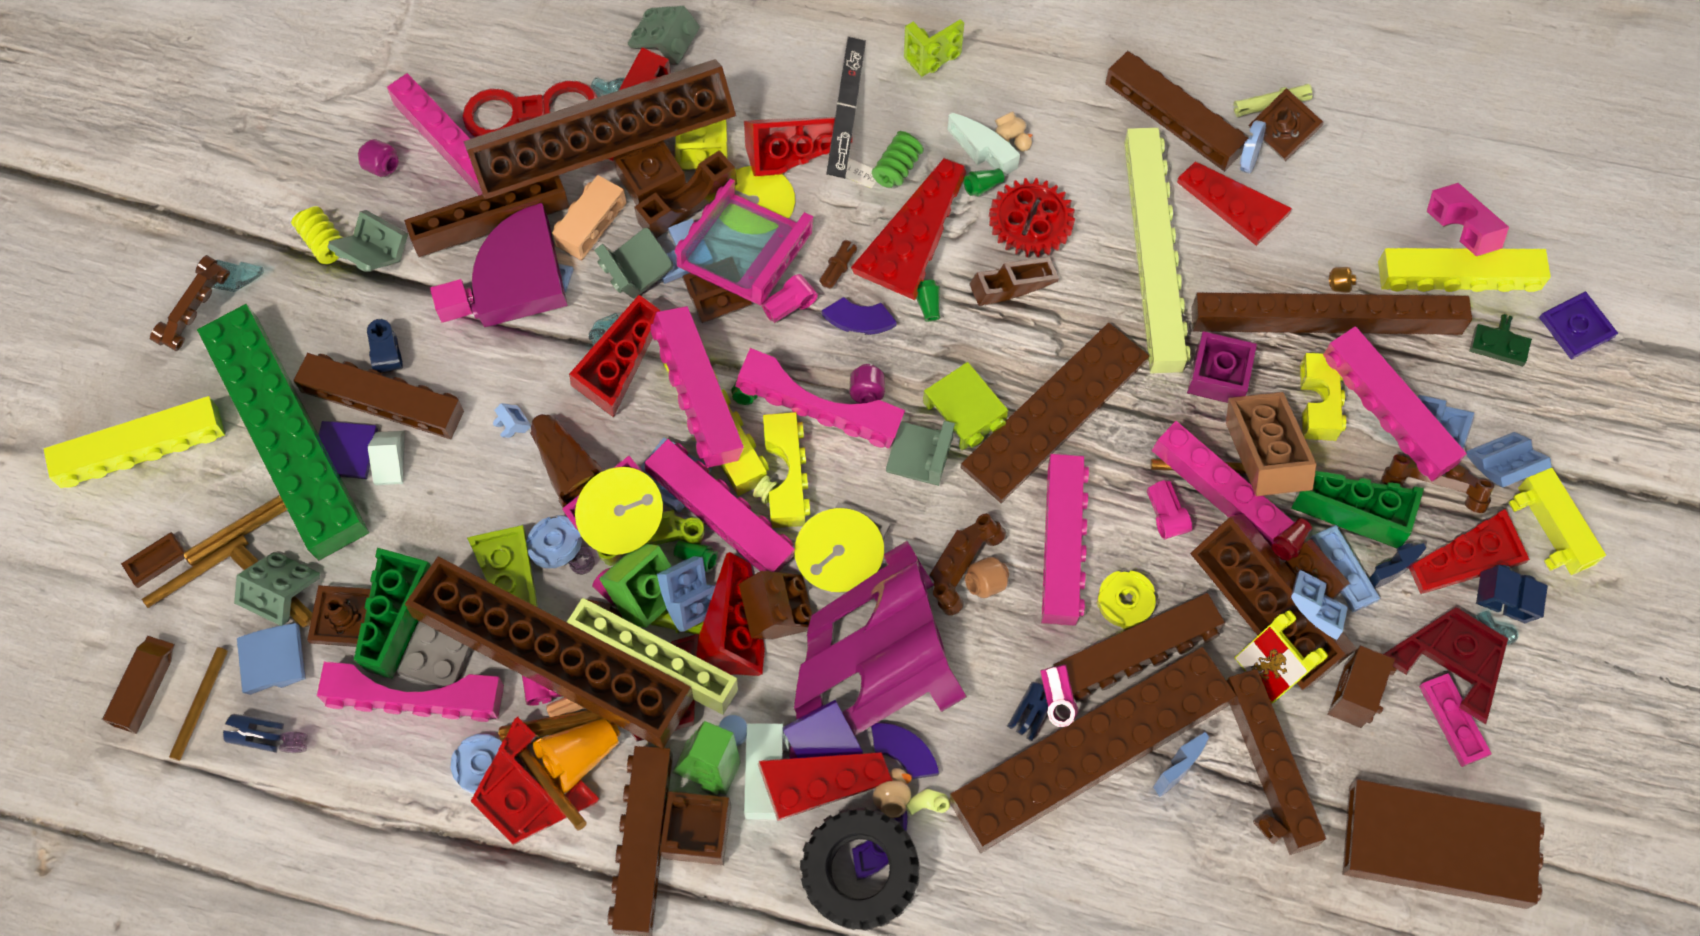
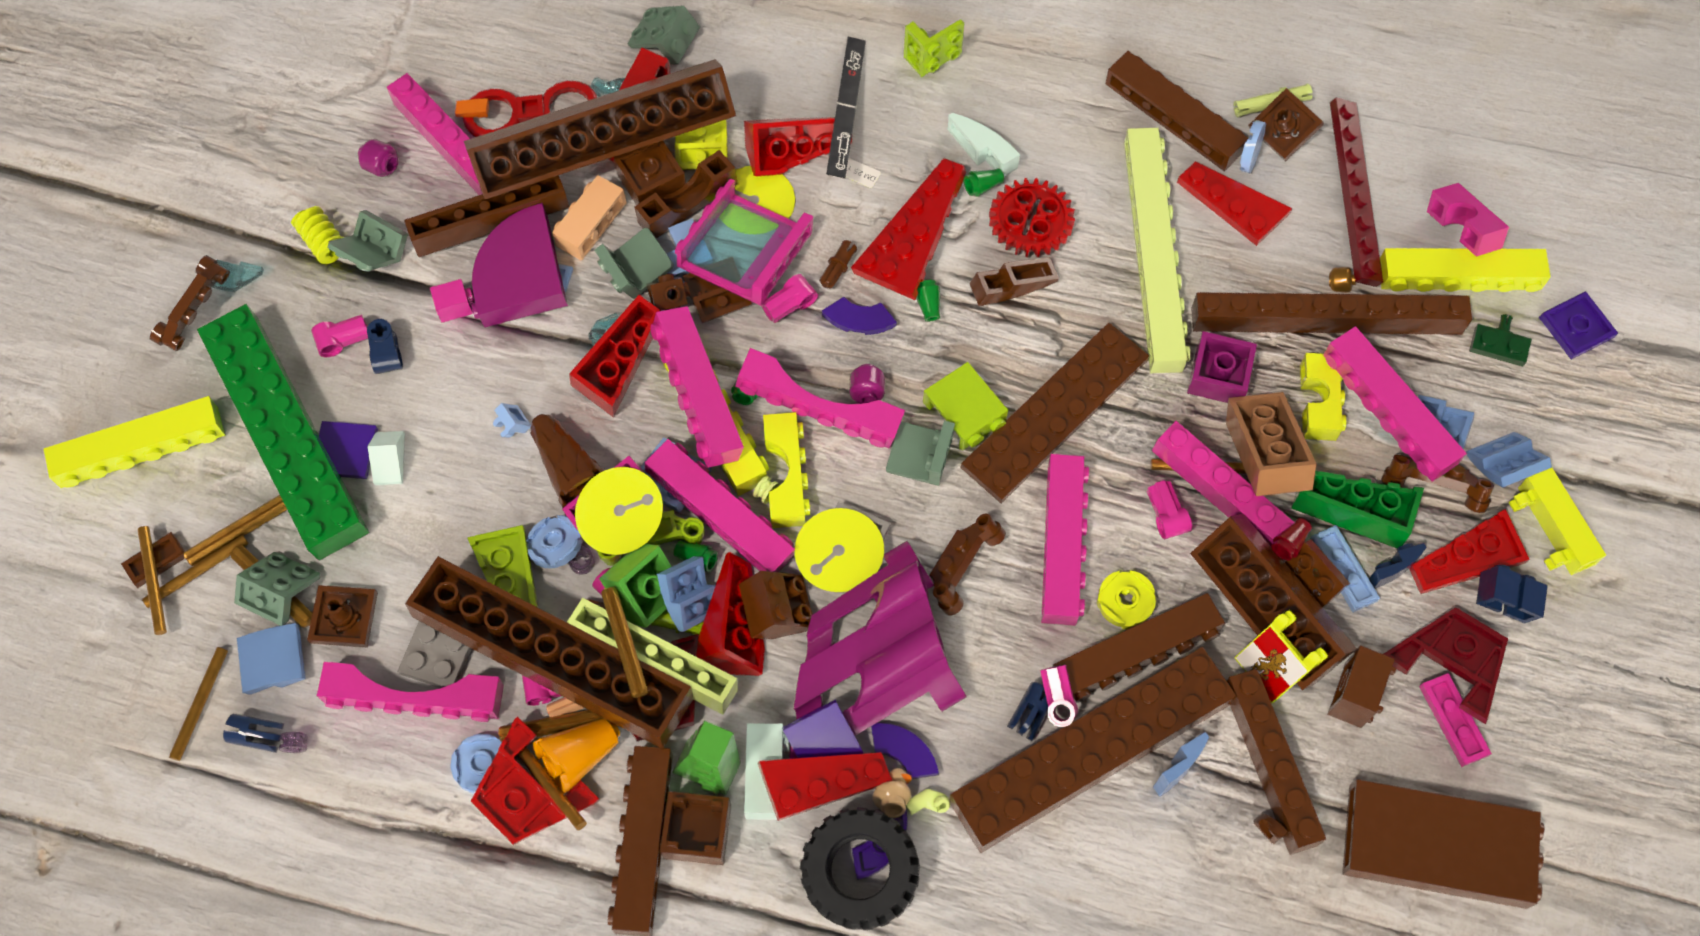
(139, 685): reddish brown piece -> none
(152, 580): none -> pearl gold bar
(332, 337): none -> dark pink piece
(379, 395): reddish brown brick -> none
(387, 620): green wedge -> none
(472, 108): none -> orange piece
(624, 642): none -> pearl gold axle
(658, 292): none -> reddish brown brick
(736, 725): light blue tile -> none
(897, 160): bright green piece -> none
(987, 577): medium nougat head -> none
(1012, 126): tan animal -> none
(1316, 607): light blue slope -> none
(1356, 193): none -> dark red plate
(1509, 632): clear light blue arm -> none

